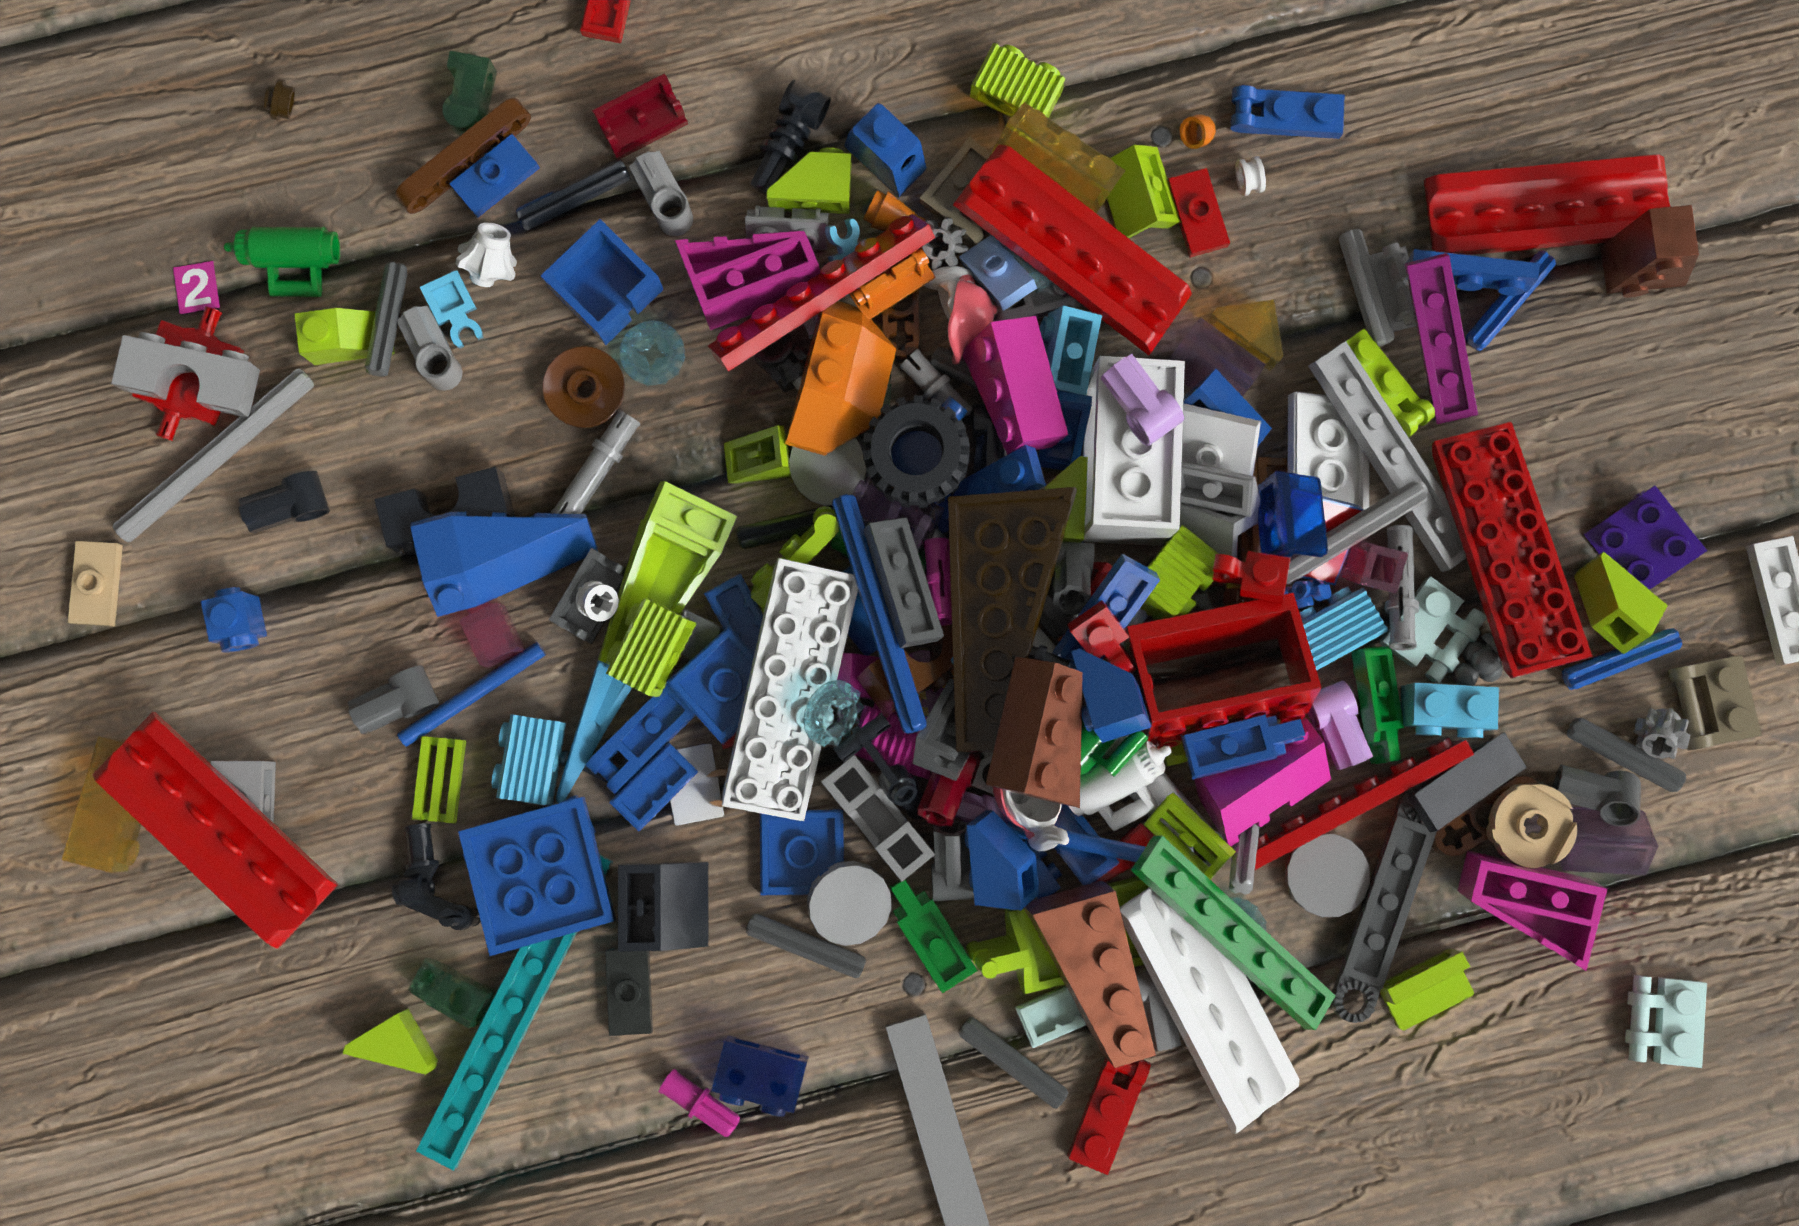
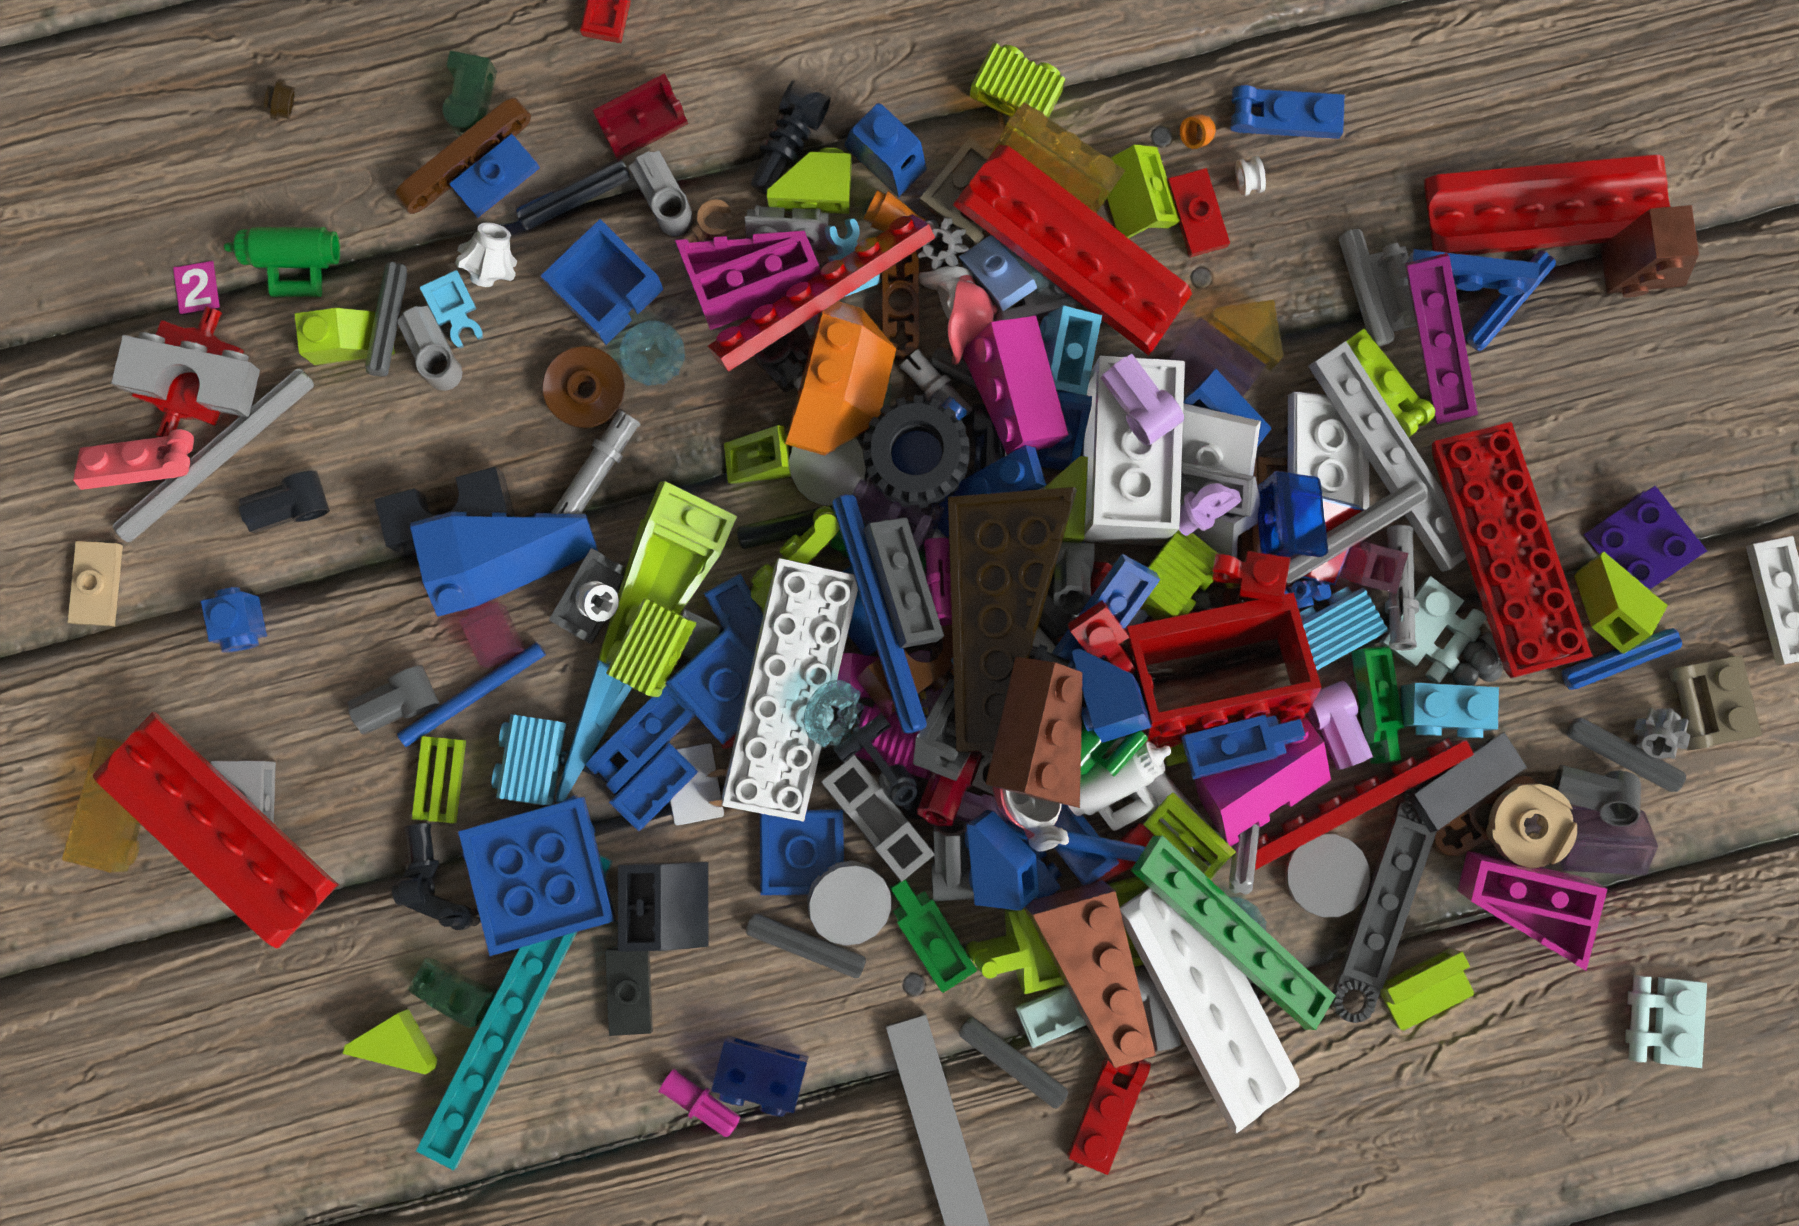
(134, 461): none -> coral plate
(701, 230): none -> medium nougat piece
(893, 284): orange hinge -> none
(1205, 506): none -> lavender piece

